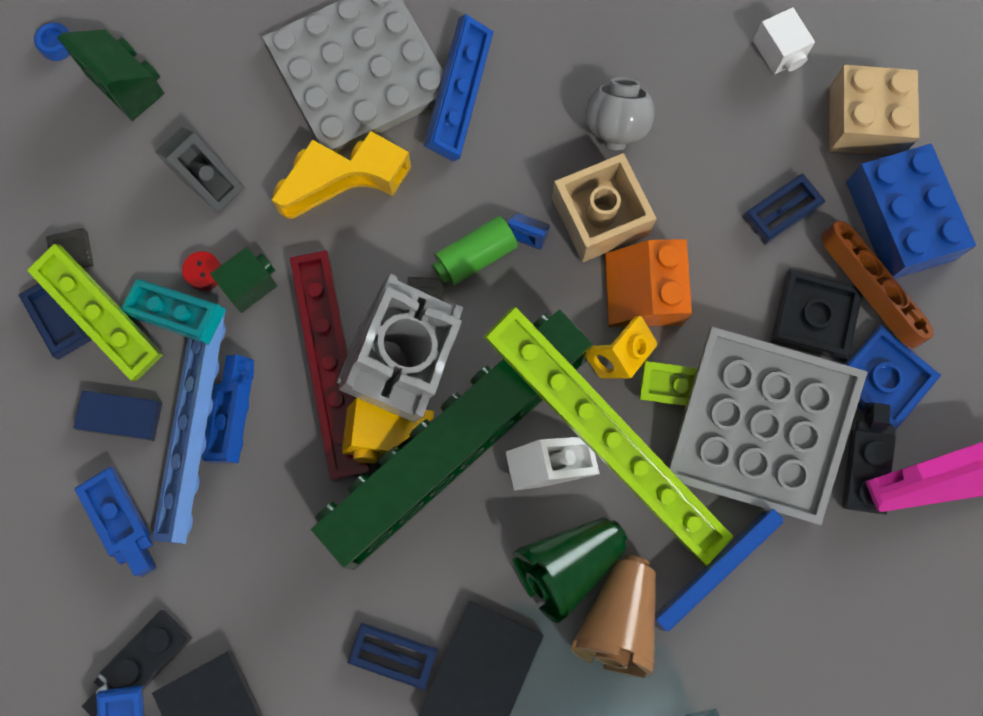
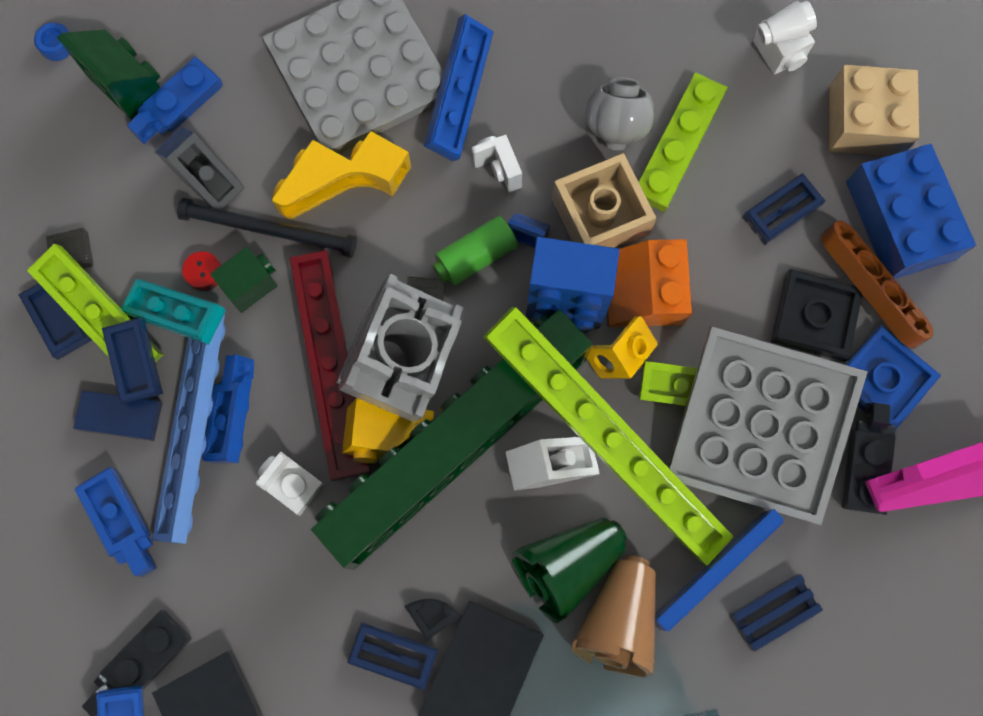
(132, 361): none -> dark blue tile
(175, 100): none -> blue hinge
(188, 210): none -> black bar
(288, 482): none -> white bracket
(431, 616): none -> black tile
(502, 159): none -> white bracket
(572, 279): none -> blue brick
(681, 140): none -> lime plate
(788, 24): none -> white cone
(805, 595): none -> dark blue tile

